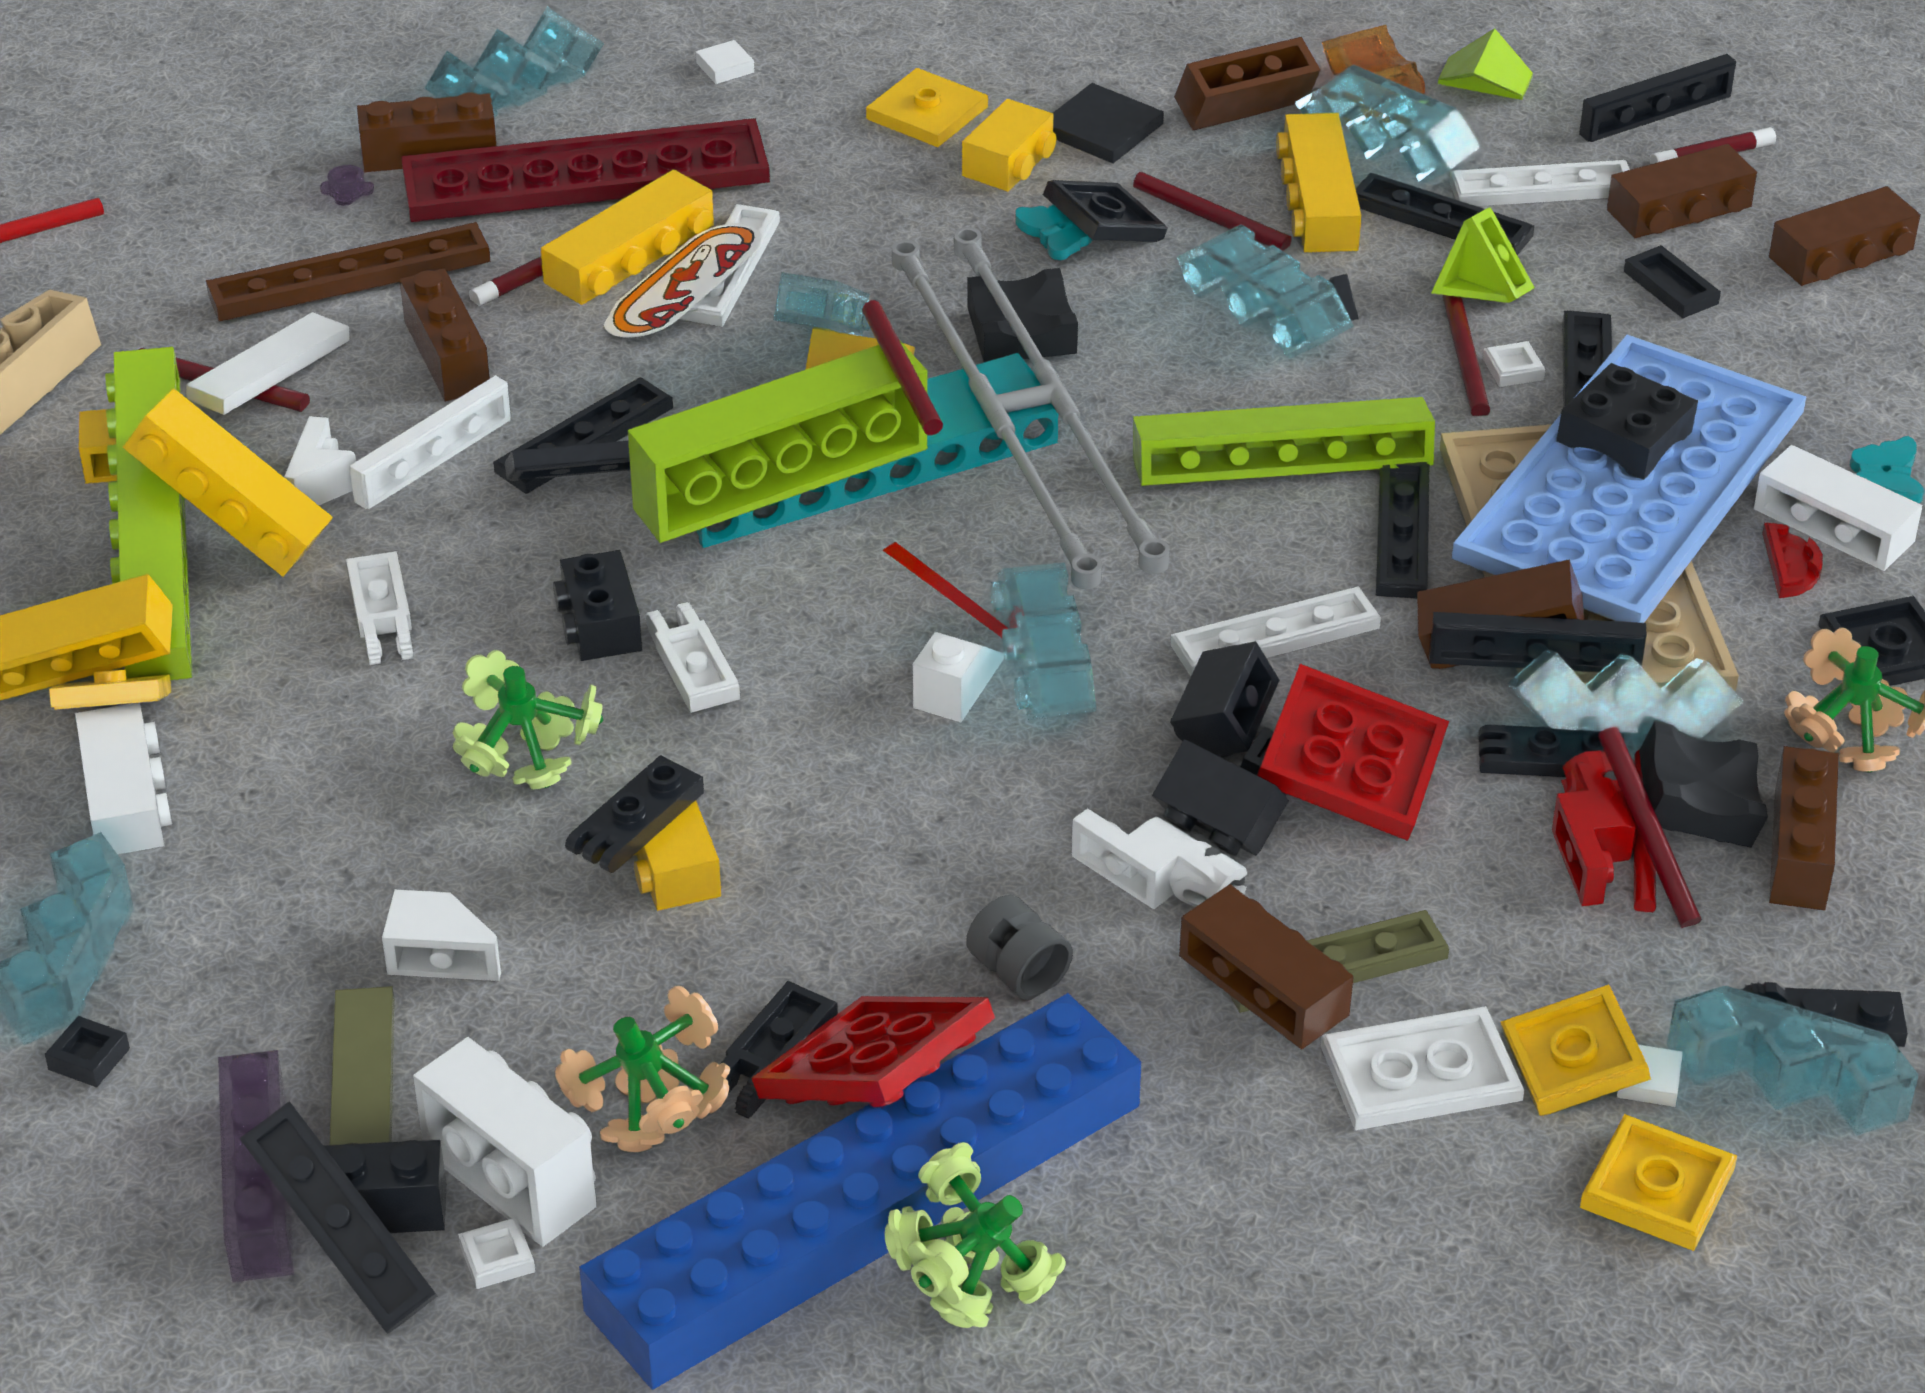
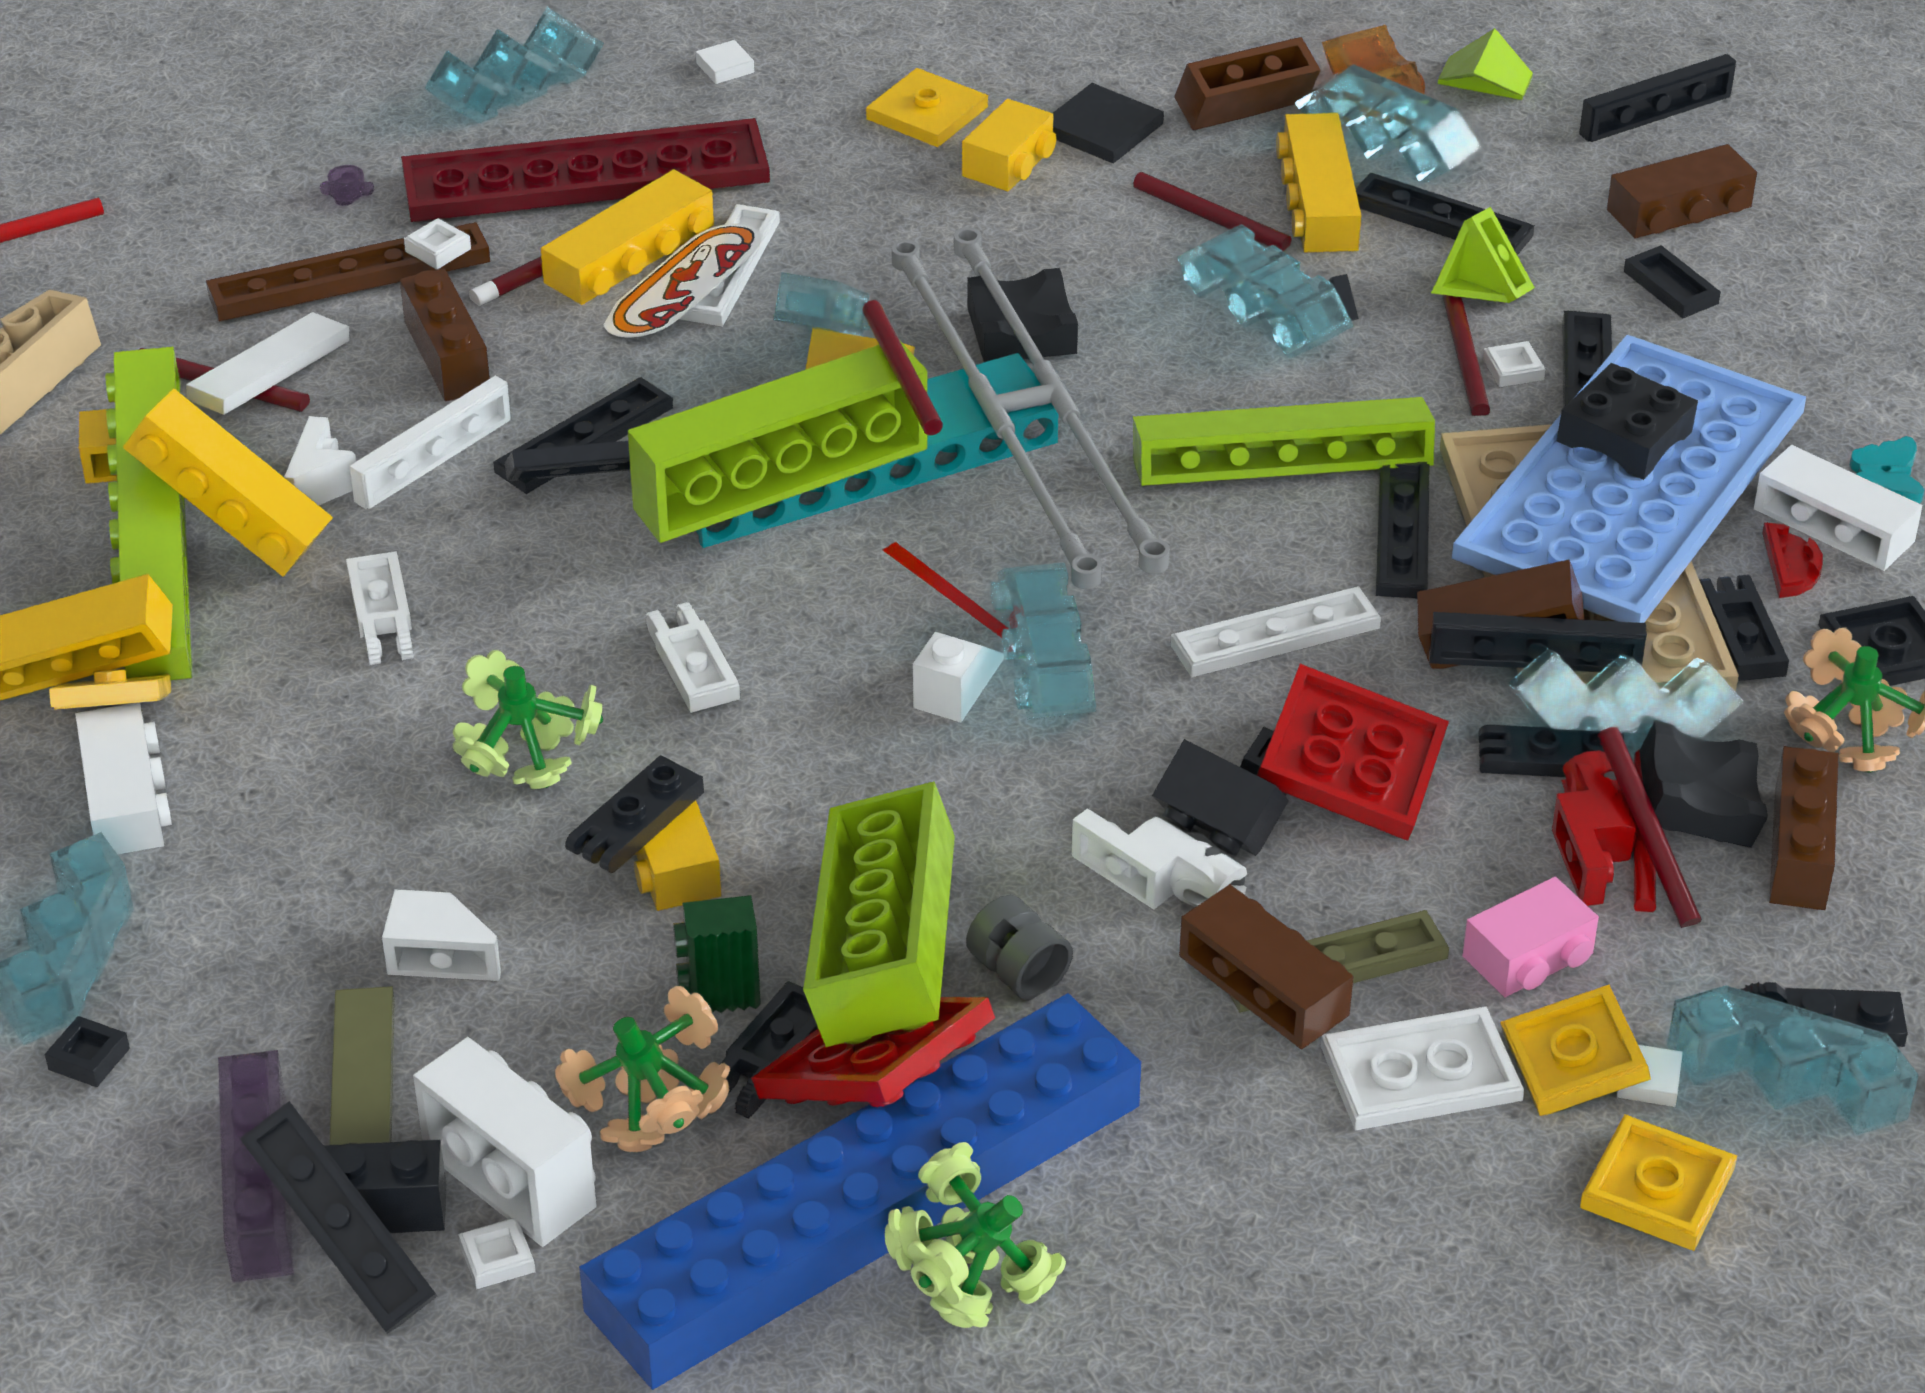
(423, 128): reddish brown brick -> none
(437, 243): none -> white tile
(599, 605): black brick -> none
(719, 952): none -> dark green brick
(881, 916): none -> lime brick
(1053, 228): teal animal -> none
(1105, 211): black tile -> none
(1226, 699): black brick -> none
(1530, 937): none -> bright pink brick
(1535, 183): white tile -> none
(1738, 142): bar -> none
(1746, 628): none -> black hinge
(1844, 235): reddish brown brick -> none

